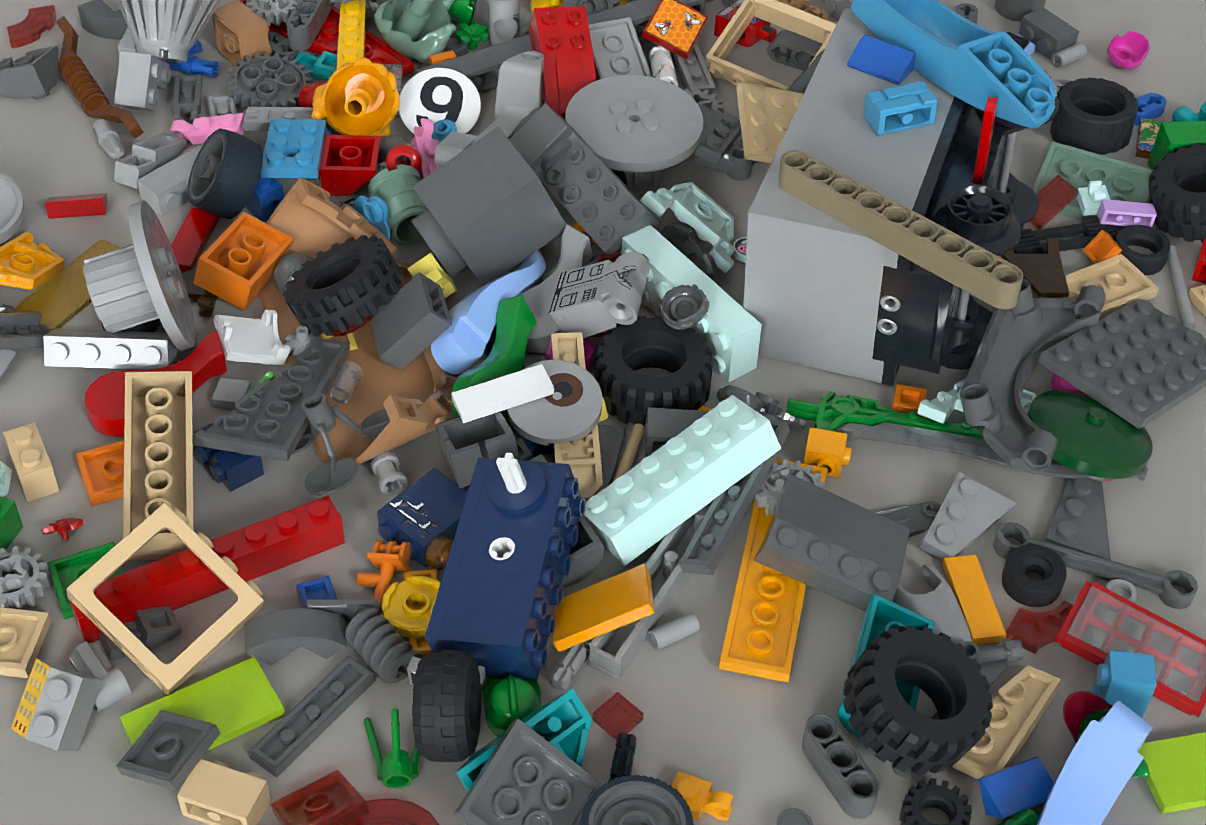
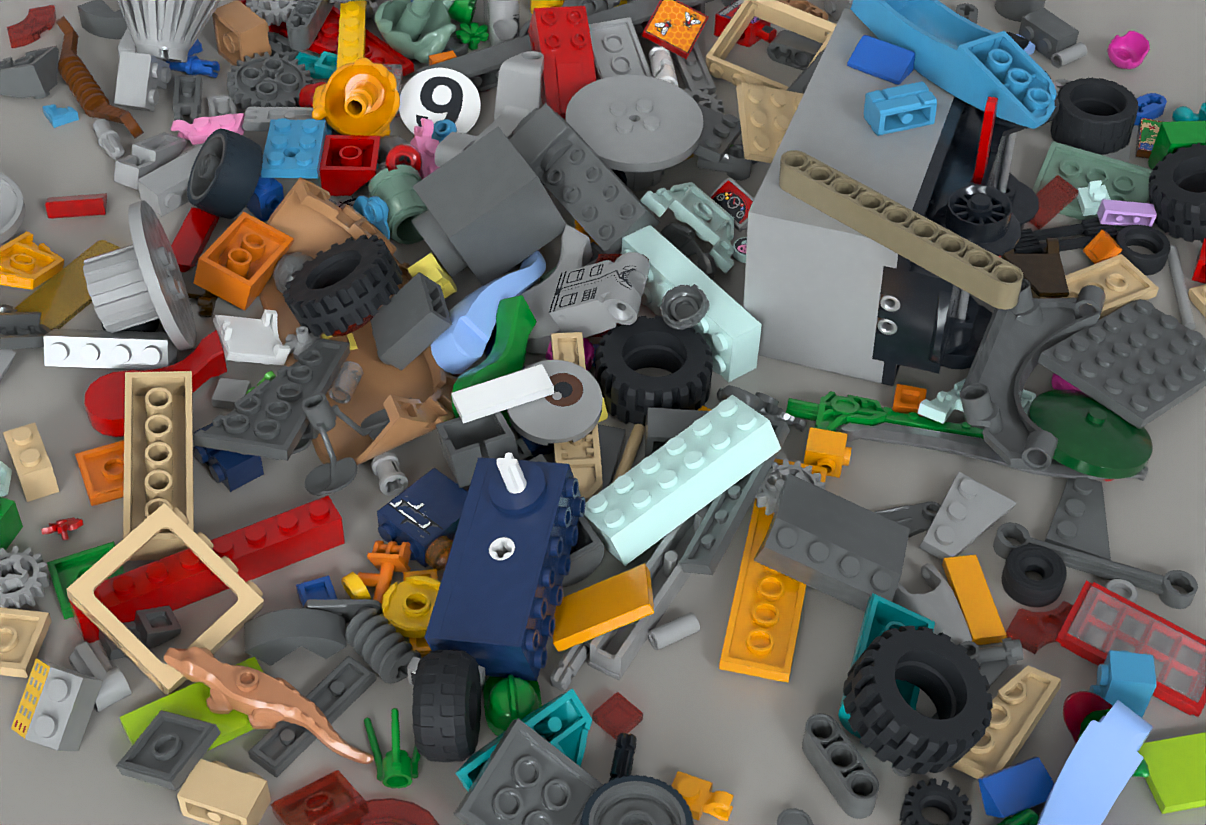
(60, 116): none -> dark azure tile
(259, 696): none -> nougat animal
(355, 587): none -> yellow tile
(734, 201): none -> slope

